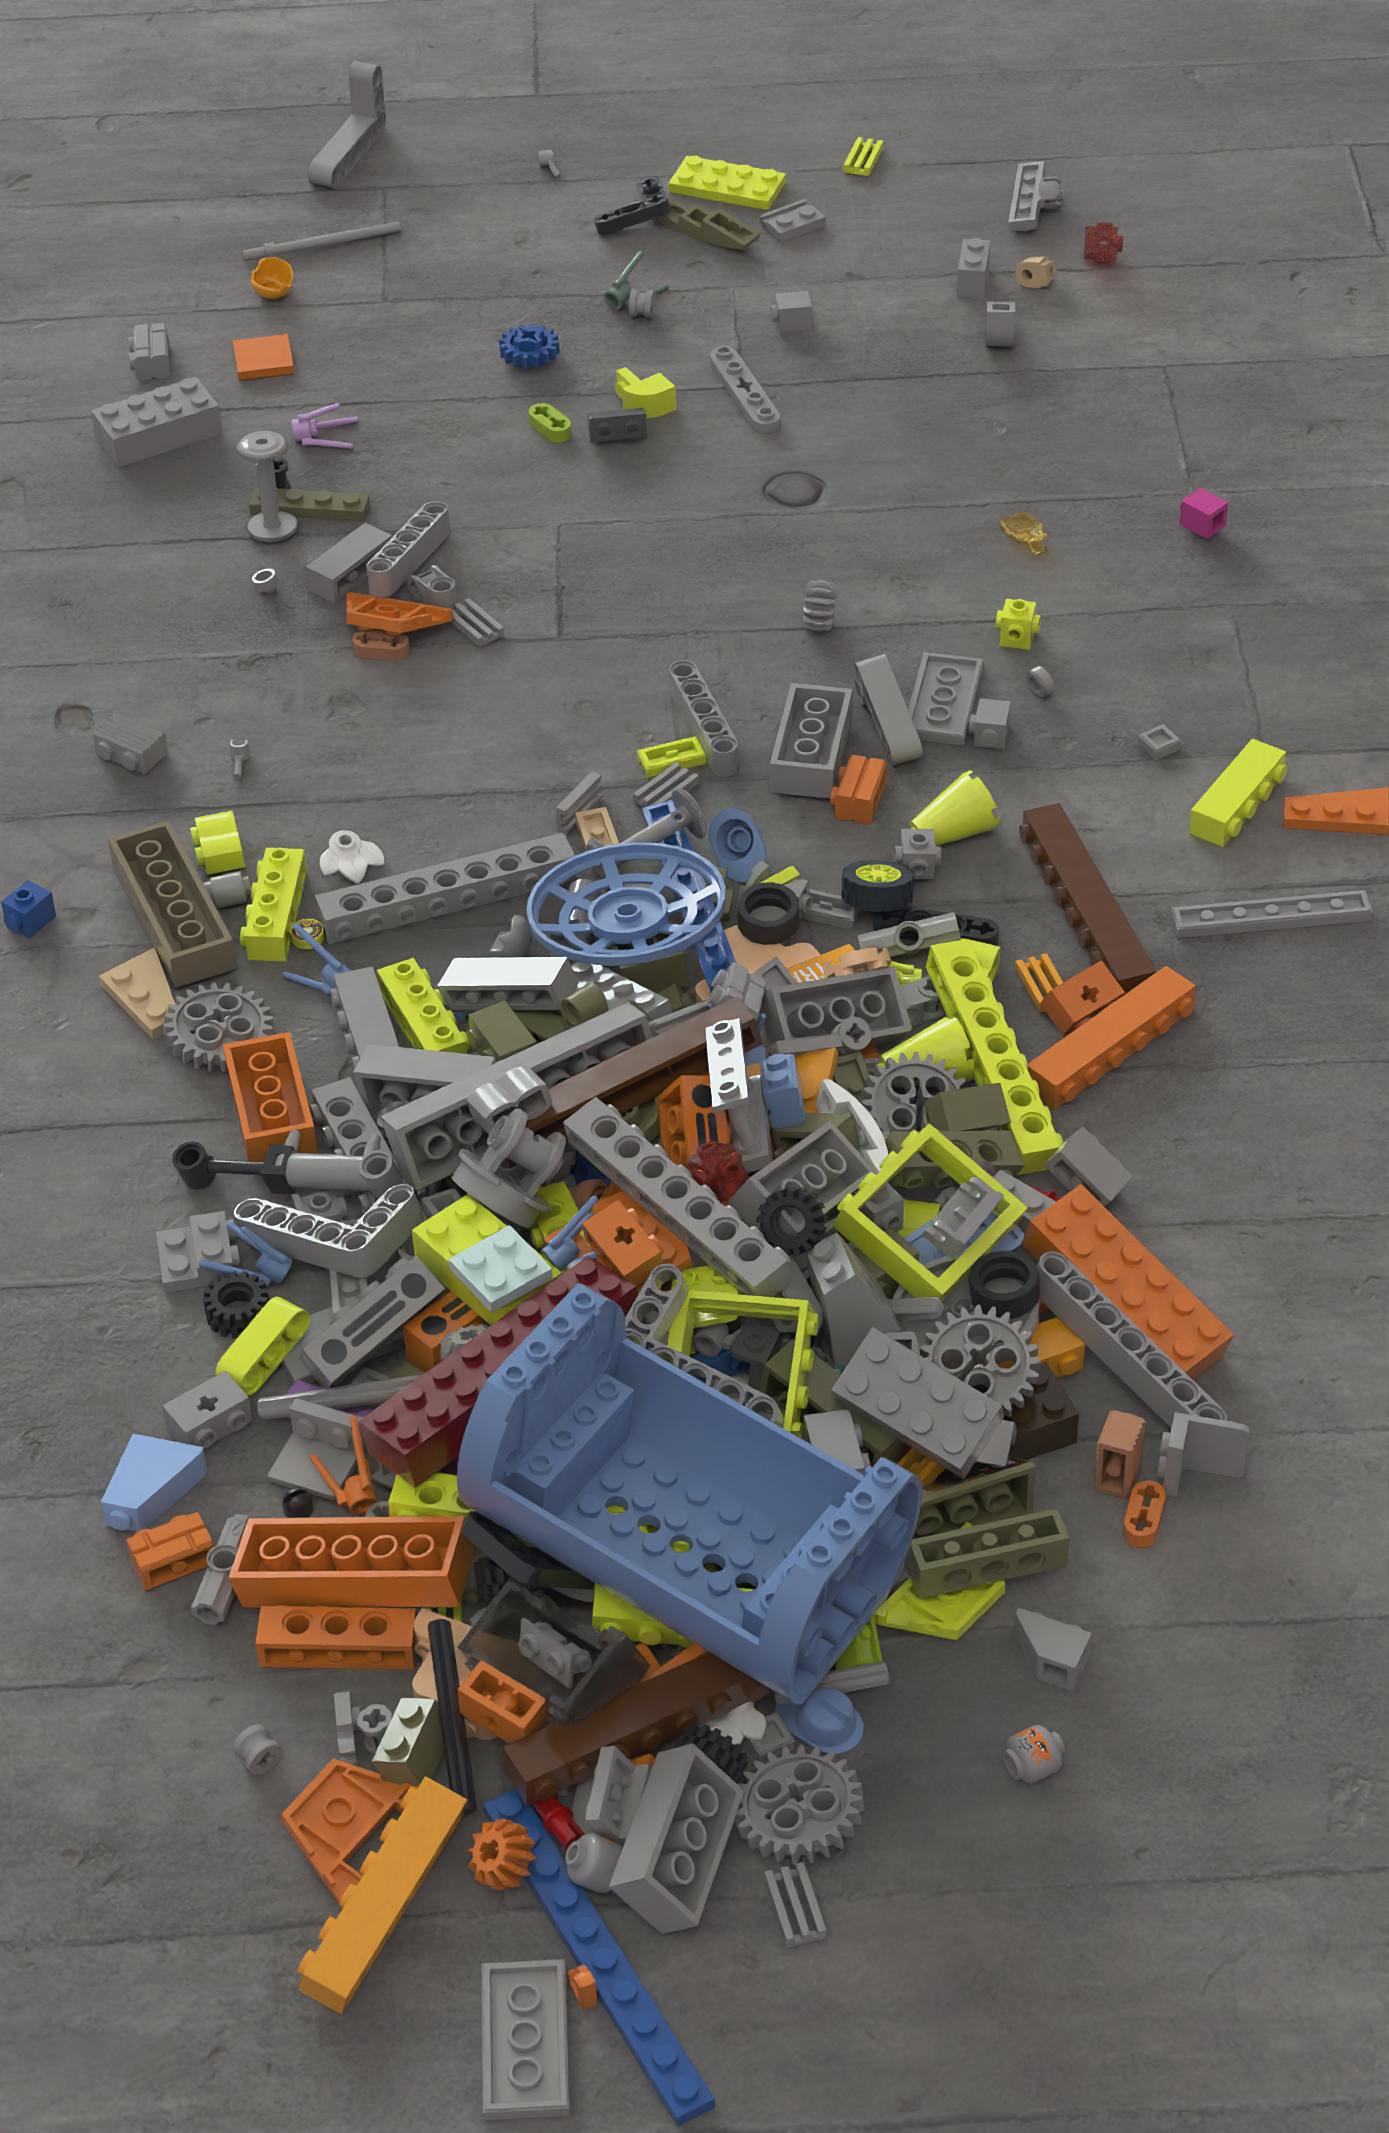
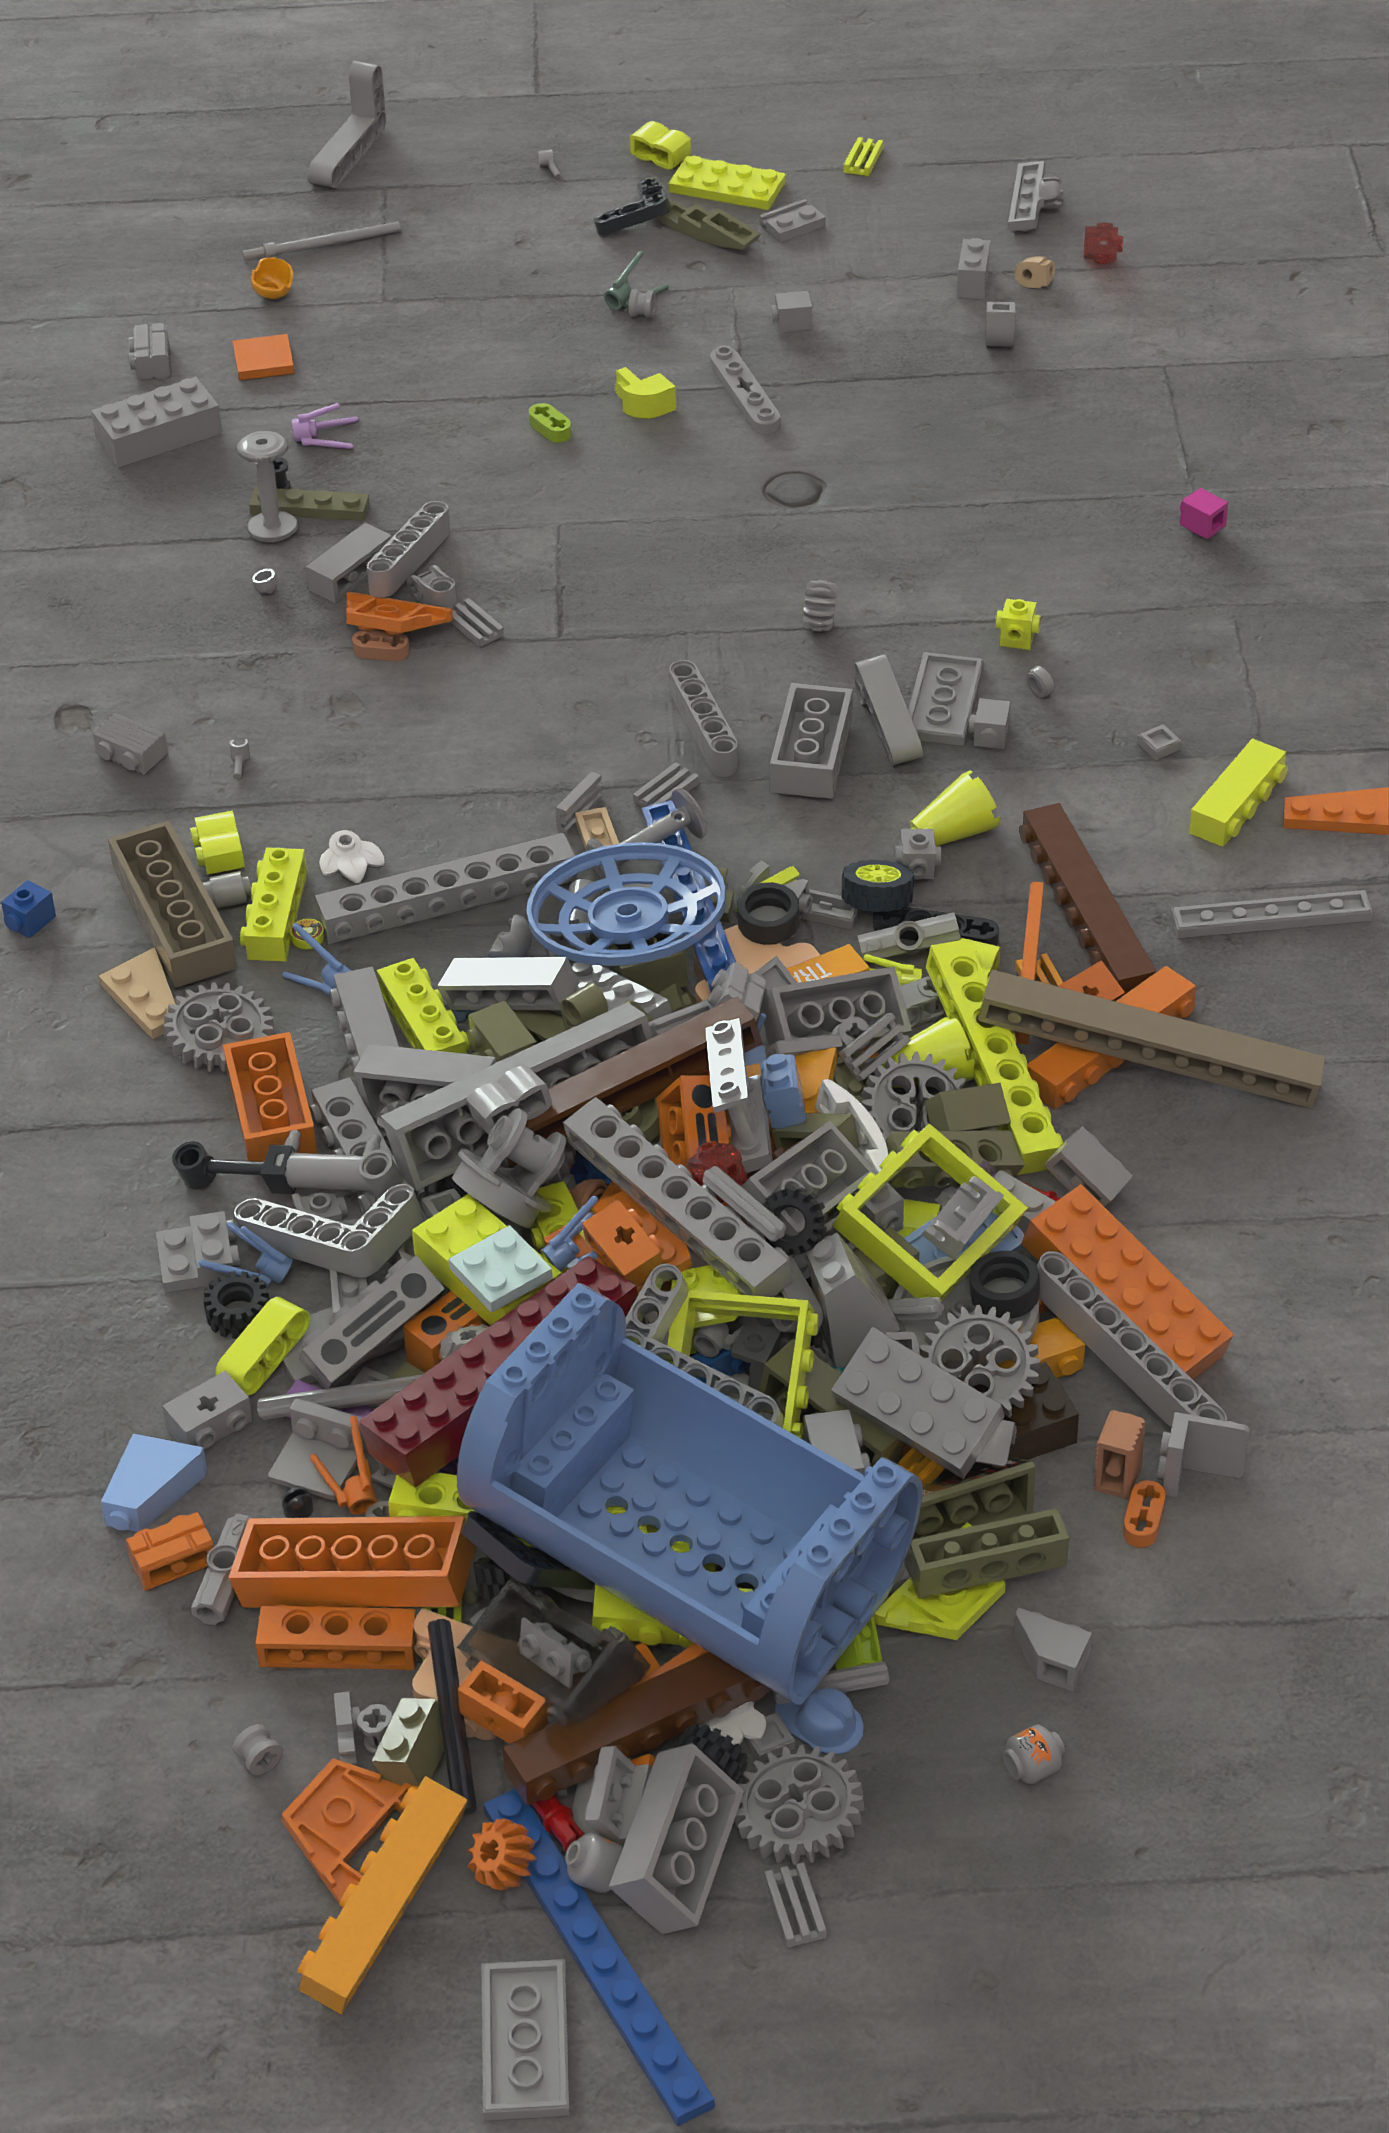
(529, 346): blue gear -> none
(583, 1986): orange tile -> none
(617, 425): dark grey bracket -> none
(660, 145): none -> neon yellow brick
(660, 757): neon yellow tile -> none
(736, 843): medium blue piece -> none
(744, 1203): none -> light grey axle
(858, 961): light nougat plate -> none
(859, 789): orange brick -> none
(894, 1031): none -> light grey tile
(1027, 528): clear yellow plate -> none
(1031, 942): none -> orange tile
(1152, 1038): none -> dark tan brick

